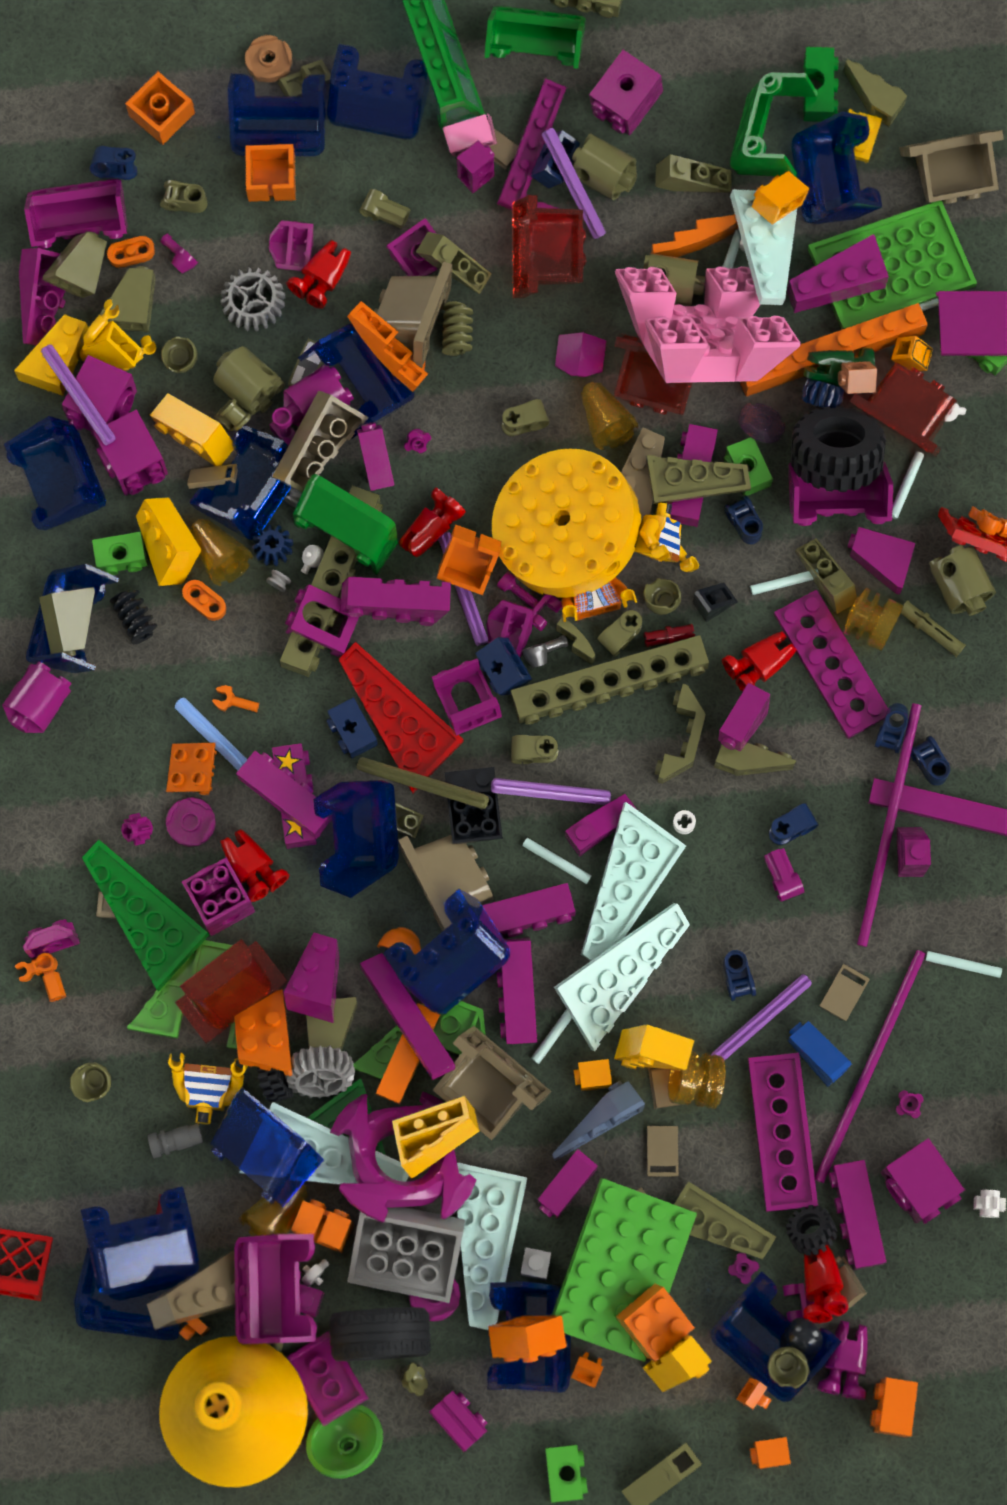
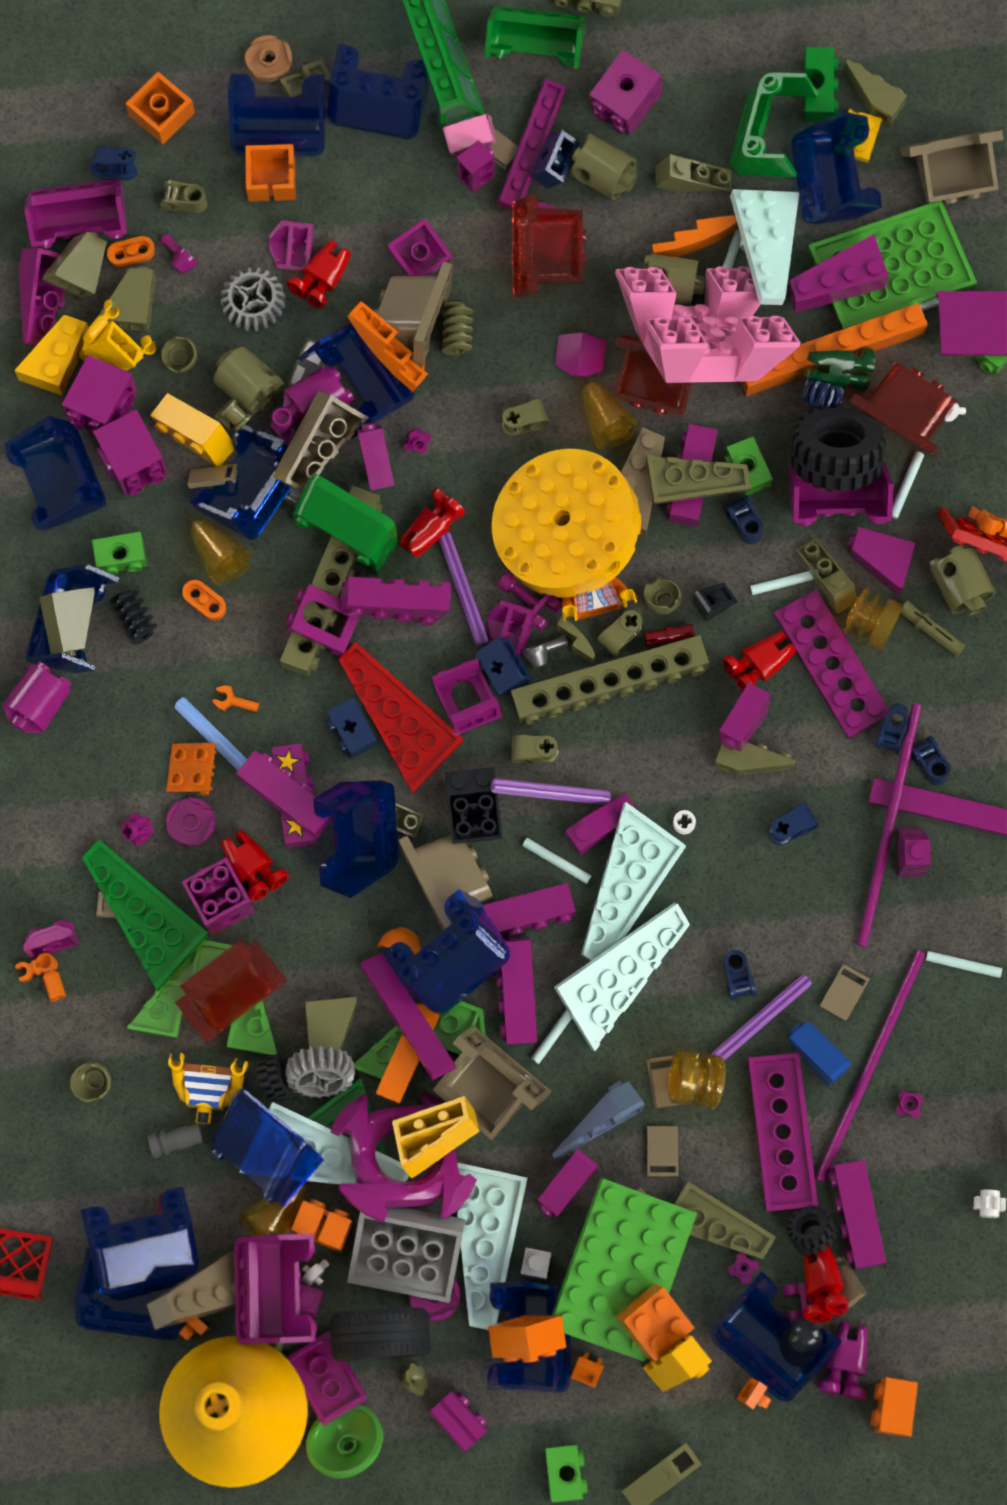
(78, 394): medium lavender axle -> none
(167, 541): yellow wedge -> none
(264, 1035): orange wing -> none
(278, 580): light grey bush -> none
(282, 544): dark blue gear -> none
(311, 557): white piece -> none
(315, 980): magenta wedge -> none
(380, 207): olive piece -> none
(423, 783): olive axle -> none
(439, 249): olive slope -> none
(467, 560): orange piece -> none
(573, 183): medium lavender axle -> none
(593, 1075): light orange brick -> none
(653, 1048): yellow wedge -> none
(661, 539): yellow torso -> none
(689, 706): olive slope -> none
(761, 422): clear purple tile -> none
(770, 1453): orange brick -> none
(779, 197): light orange brick -> none
(784, 879): magenta piece -> none
(788, 1367): olive hair -> none
(858, 377): nougat brick -> none
(912, 353): light orange brick -> none
(922, 1182): magenta brick -> none

